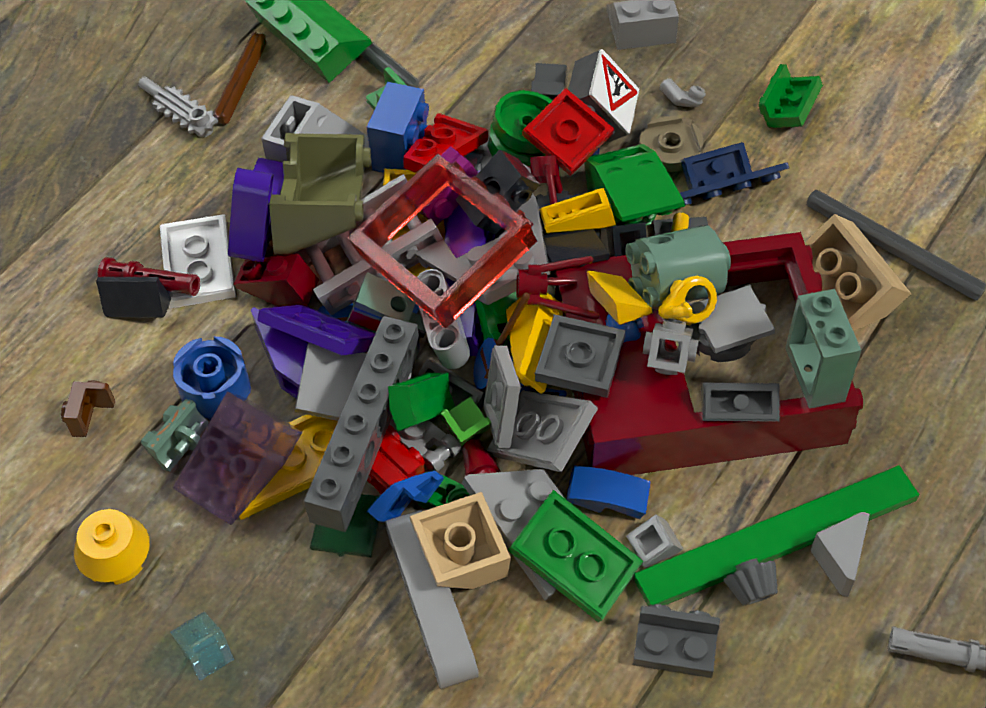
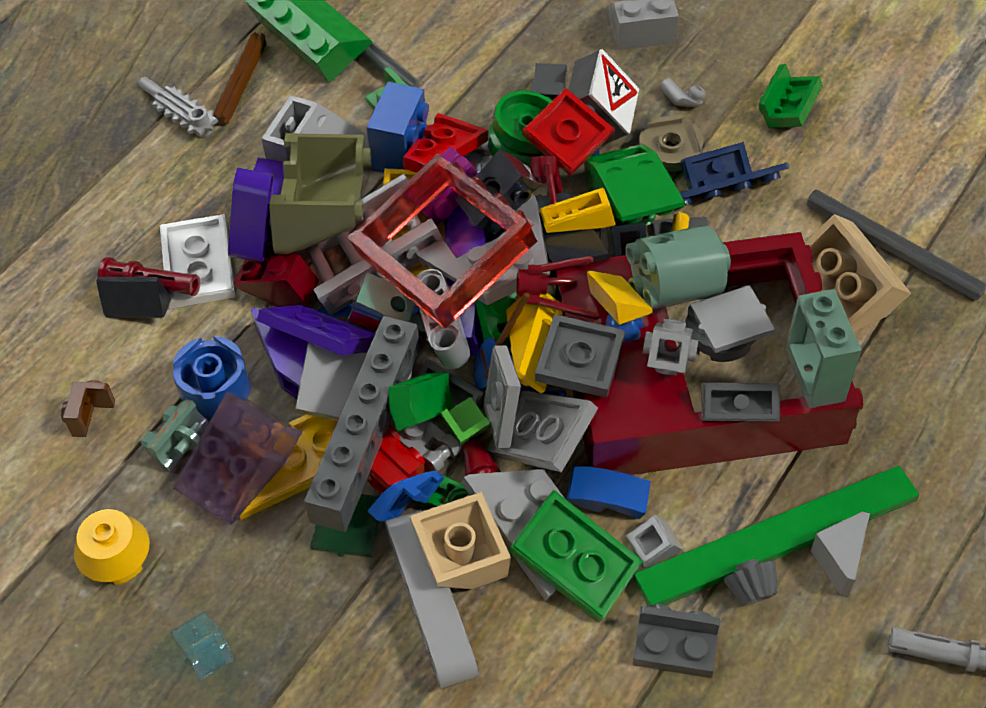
(676, 307): yellow piece -> none

